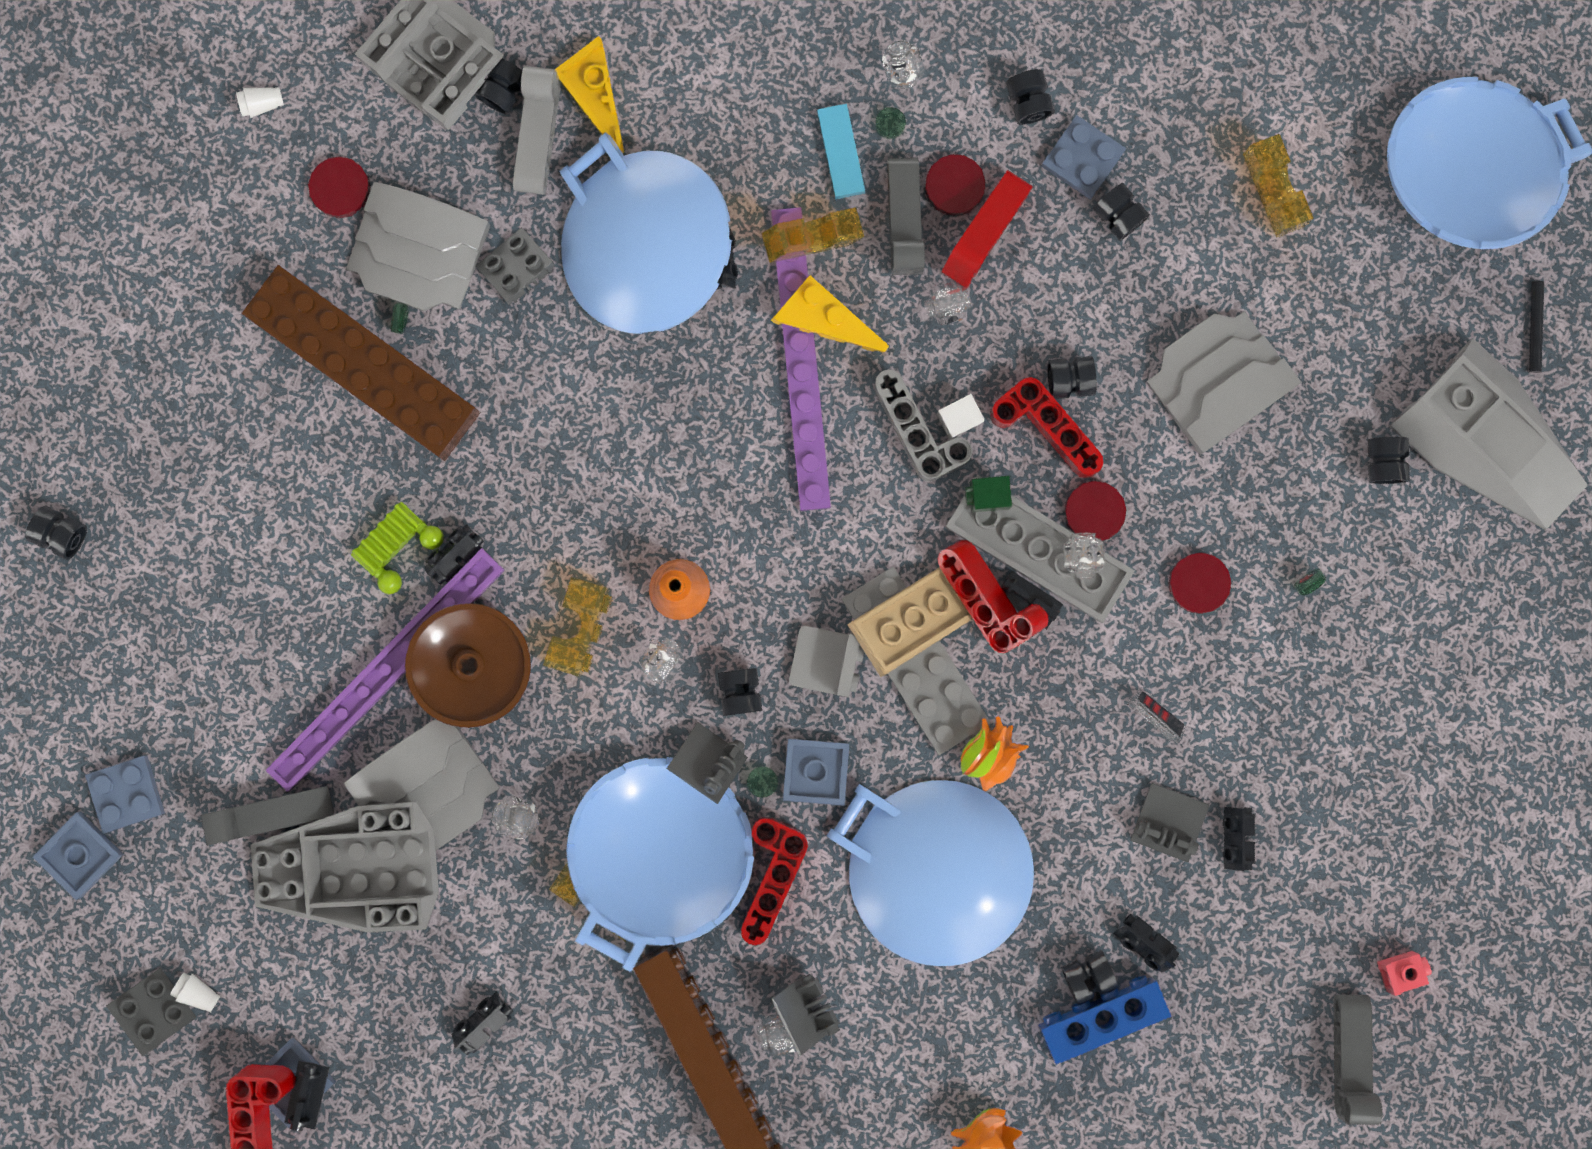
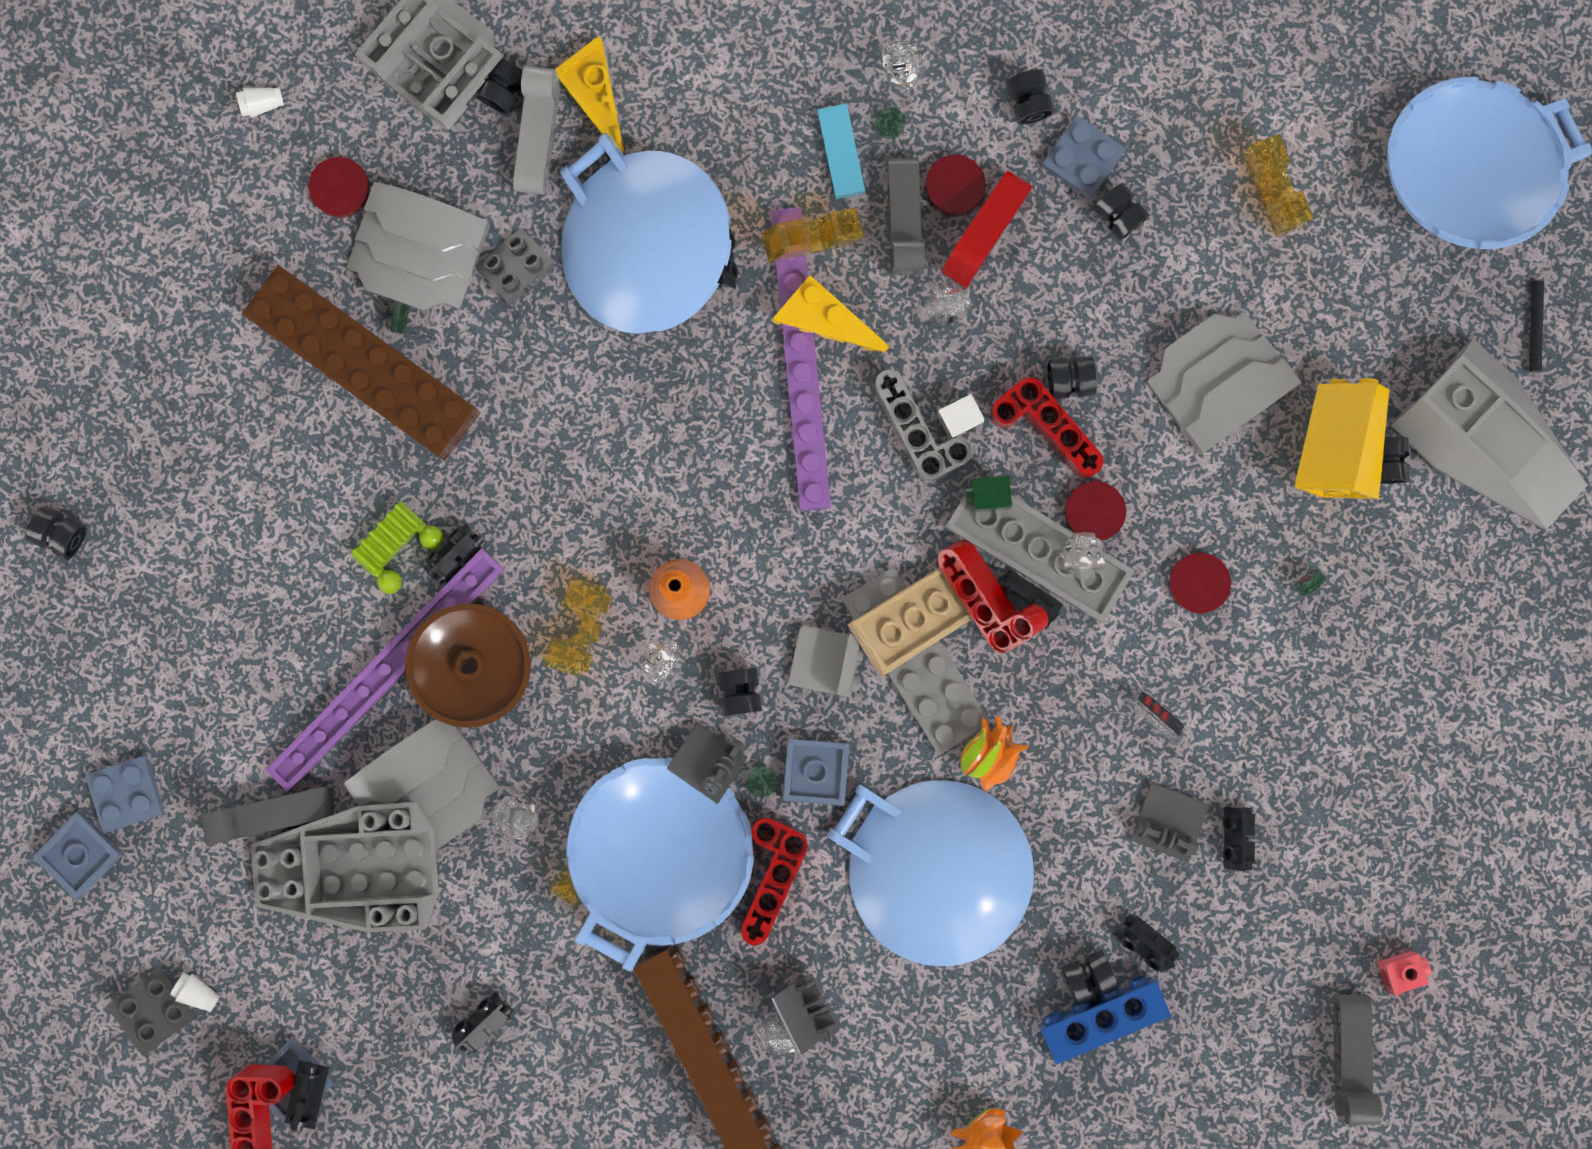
(1345, 440): none -> yellow slope

